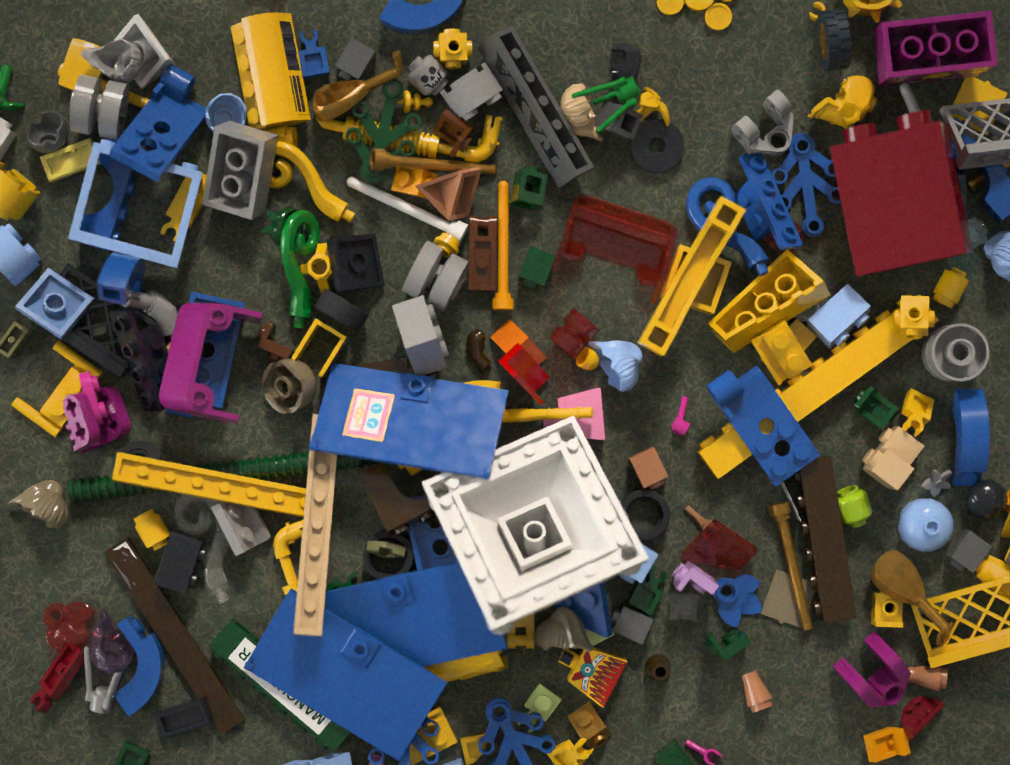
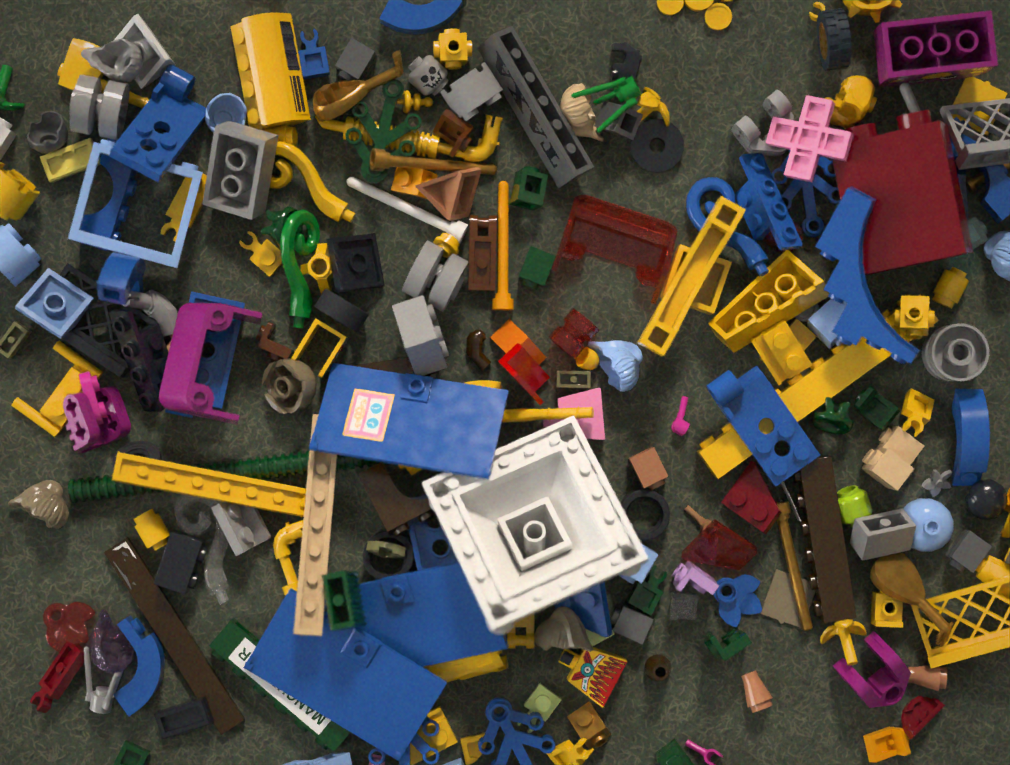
(265, 256): none -> yellow plate
(343, 600): none -> dark green brick
(573, 379): none -> olive piece
(753, 499): none -> dark red wing
(809, 138): none -> bright pink plate
(833, 417): none -> dark green piece
(843, 629): none -> yellow plant
(848, 283): none -> blue arch
(882, 534): none -> light grey brick

